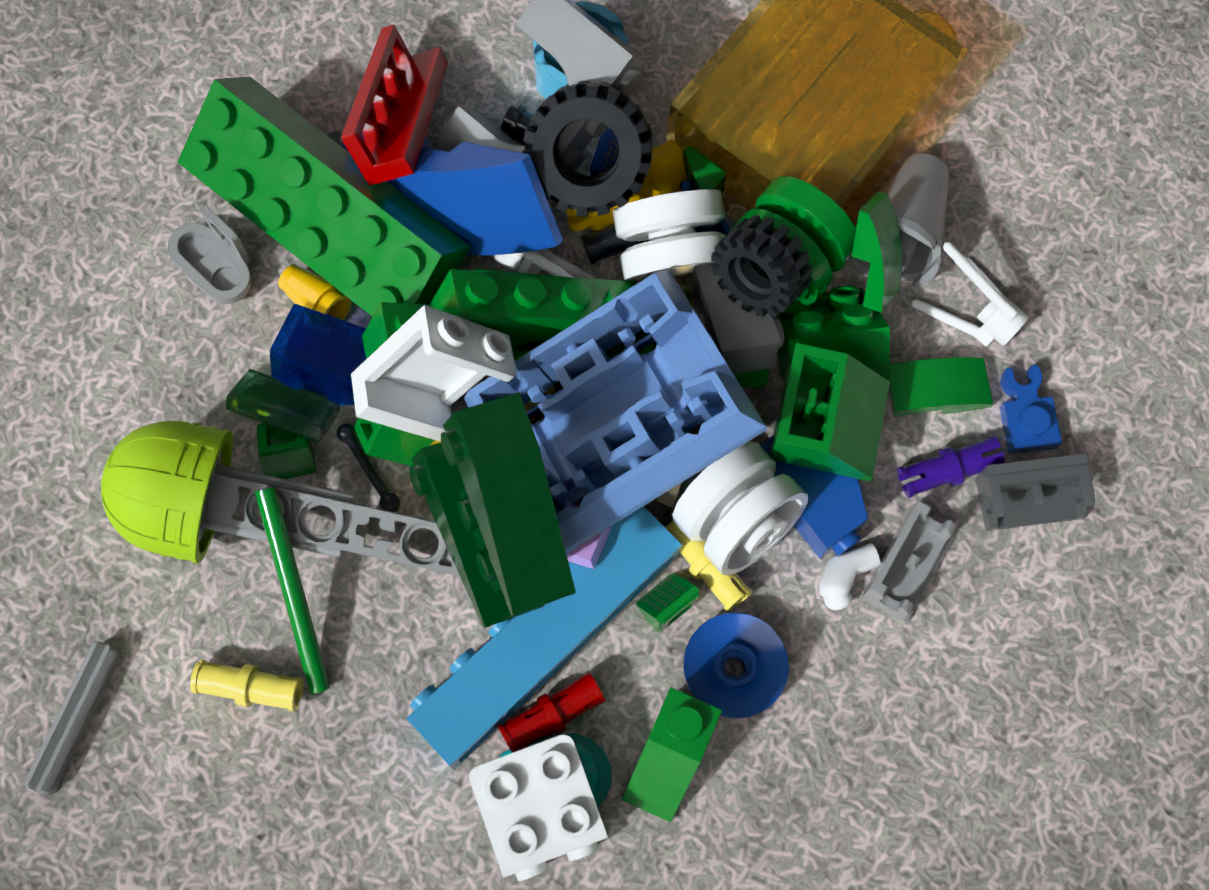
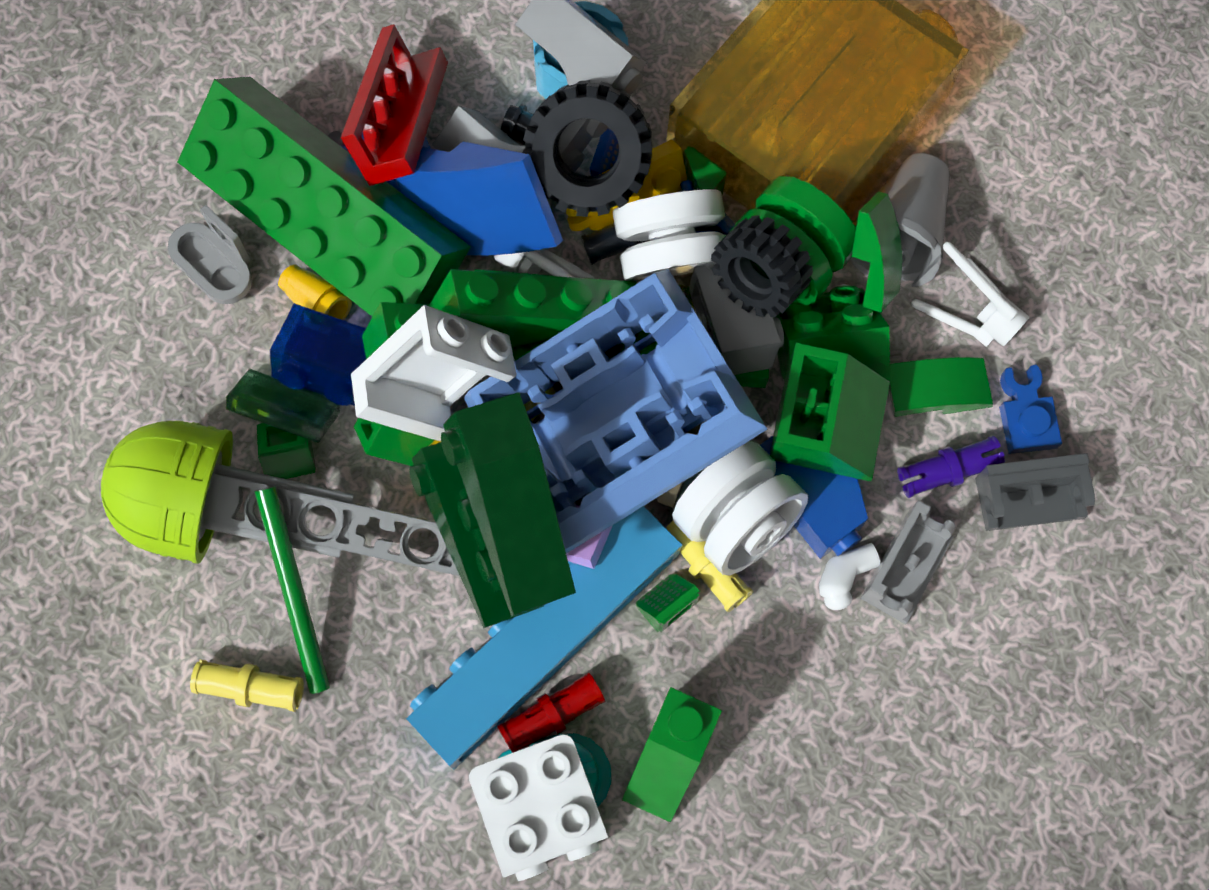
(72, 718): light grey axle -> none
(388, 501): black hinge -> none
(750, 642): blue dish -> none

